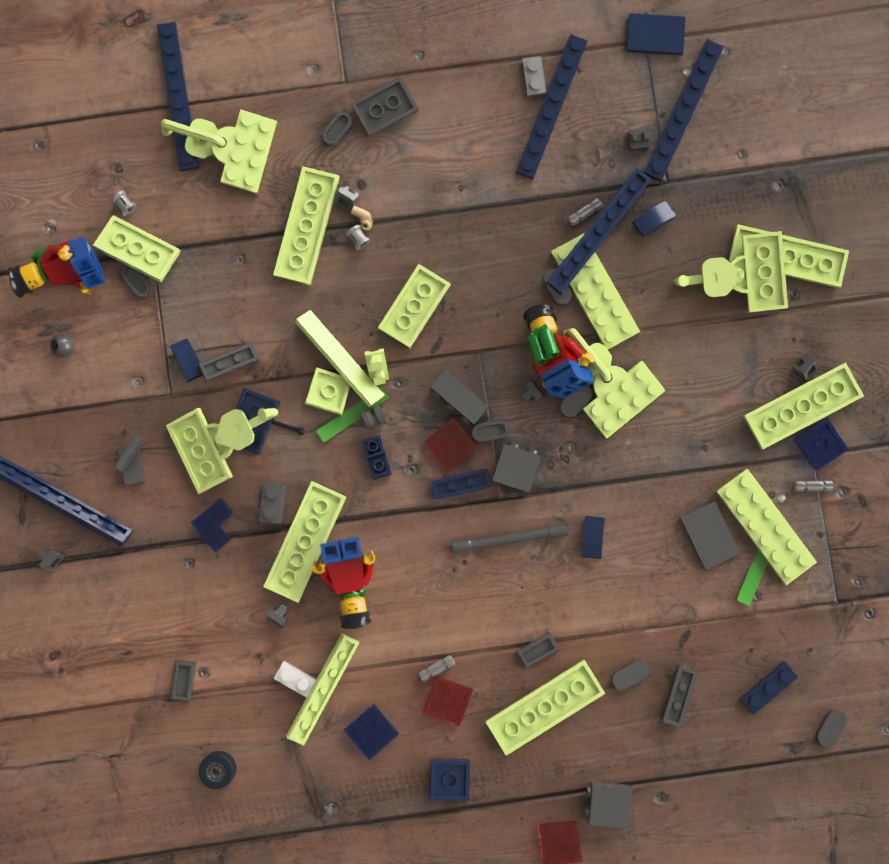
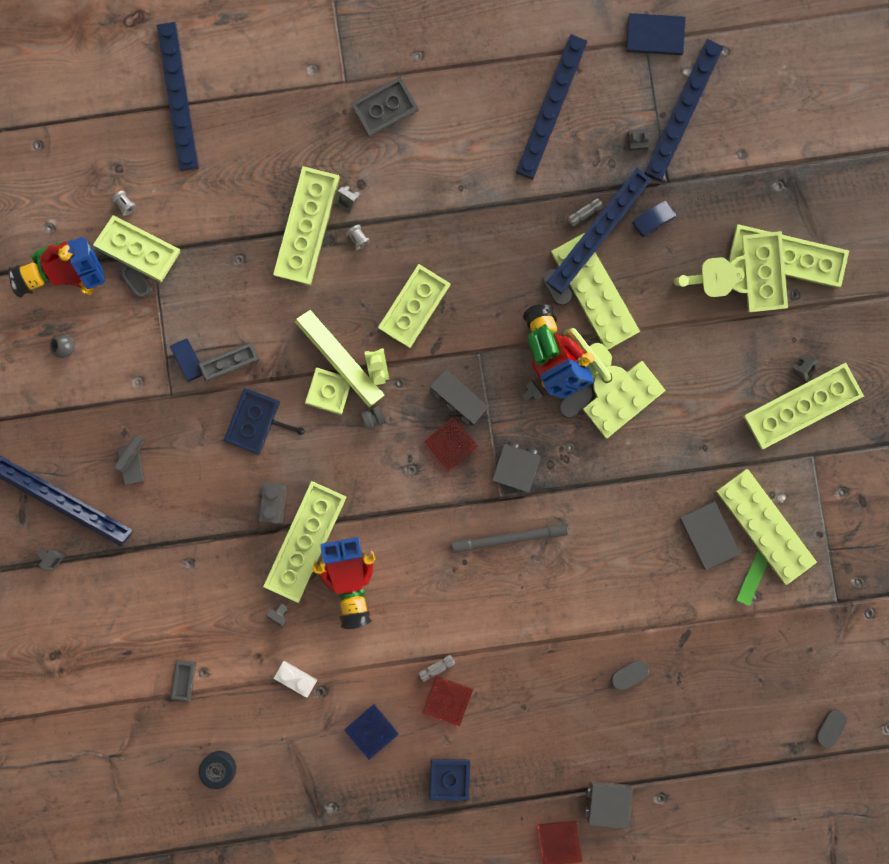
(207, 446): yellowish green plate -> none
(209, 524): clear blue plate -> none
(242, 155): yellowish green plate -> none
(322, 689): yellowish green tile -> none
(337, 129): dark grey tile -> none
(347, 418): bright green sticker -> none
(364, 217): tan arm -> none
(376, 457): dark blue slope -> none
(461, 484): dark blue plate -> none
(490, 431): dark grey tile -> none
(534, 76): light grey plate -> none
(537, 650): dark grey tile -> none
(545, 707): yellowish green plate -> none
(593, 537): dark blue slope -> none
(679, 696): dark grey plate -> none
(768, 687): dark blue plate -> none
(800, 486): light grey axle -> none
(821, 444): clear blue plate -> none

